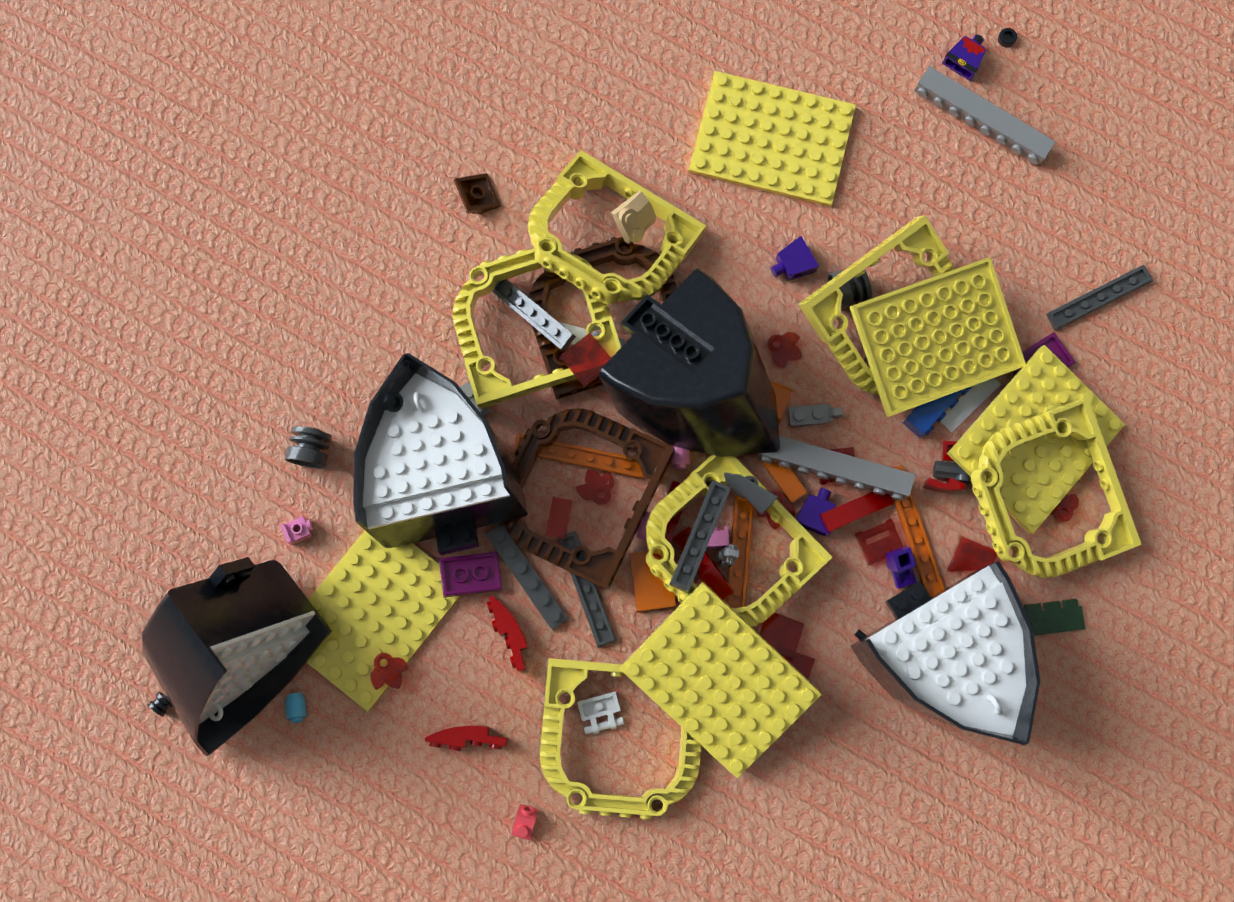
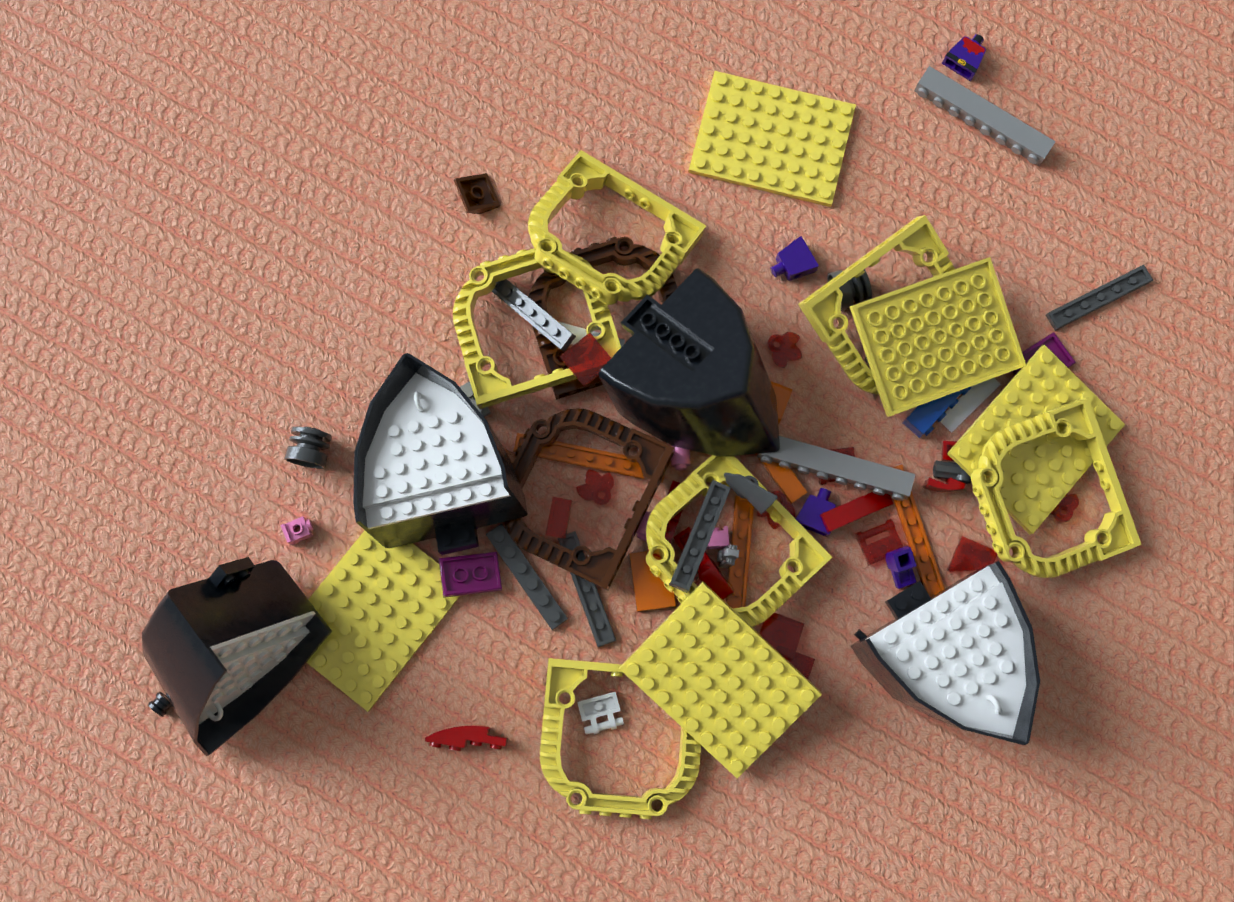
(295, 707): medium azure brick -> none
(389, 674): clear red plate -> none
(392, 401): black tile -> none
(506, 624): red slope -> none
(524, 822): coral bracket -> none
(634, 217): tan slope -> none
(812, 415): light grey hinge -> none
(1007, 37): black tile -> none
(1054, 618): clear green windscreen -> none

